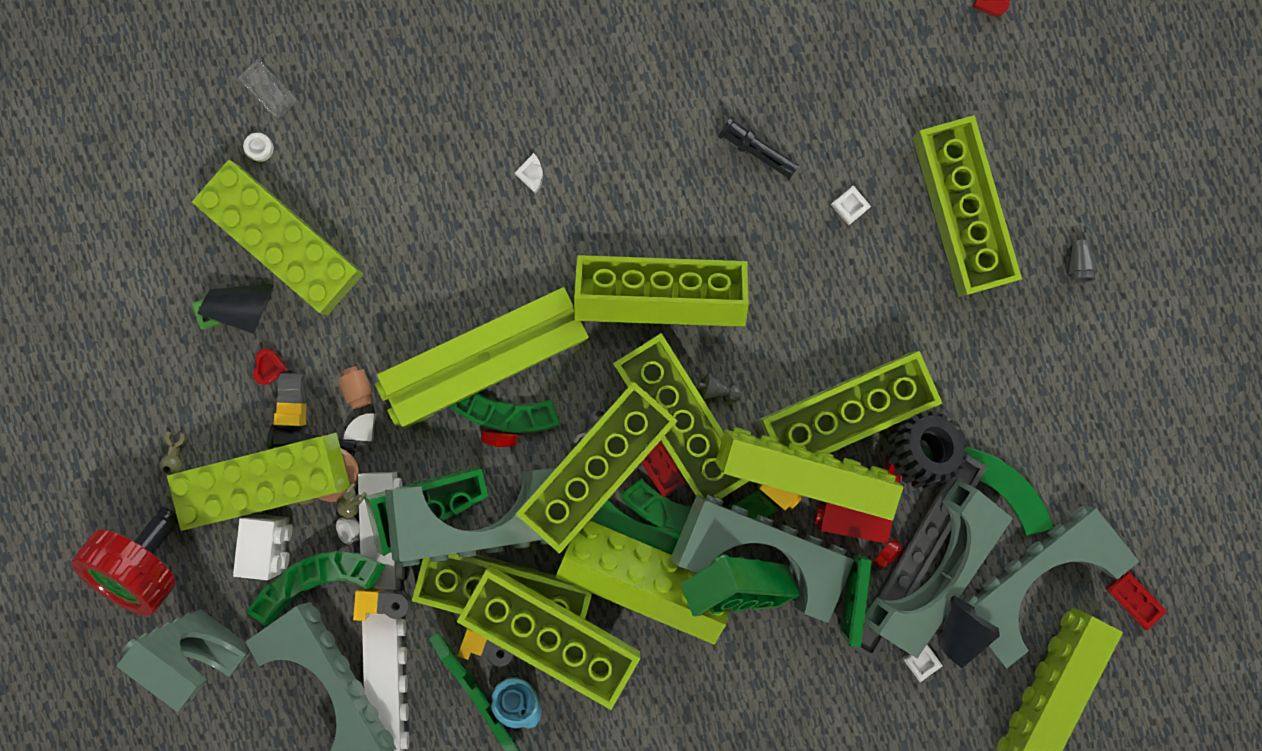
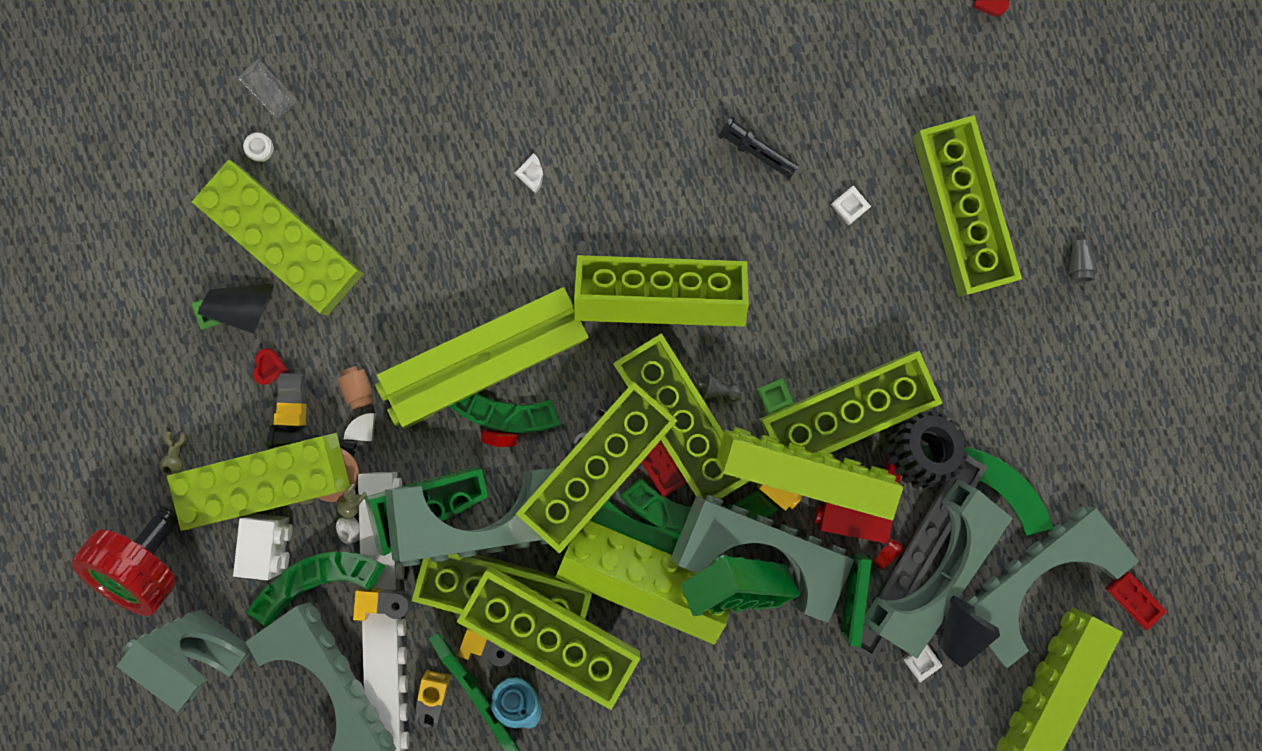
(431, 699): none -> leg
(775, 396): none -> bright green tile

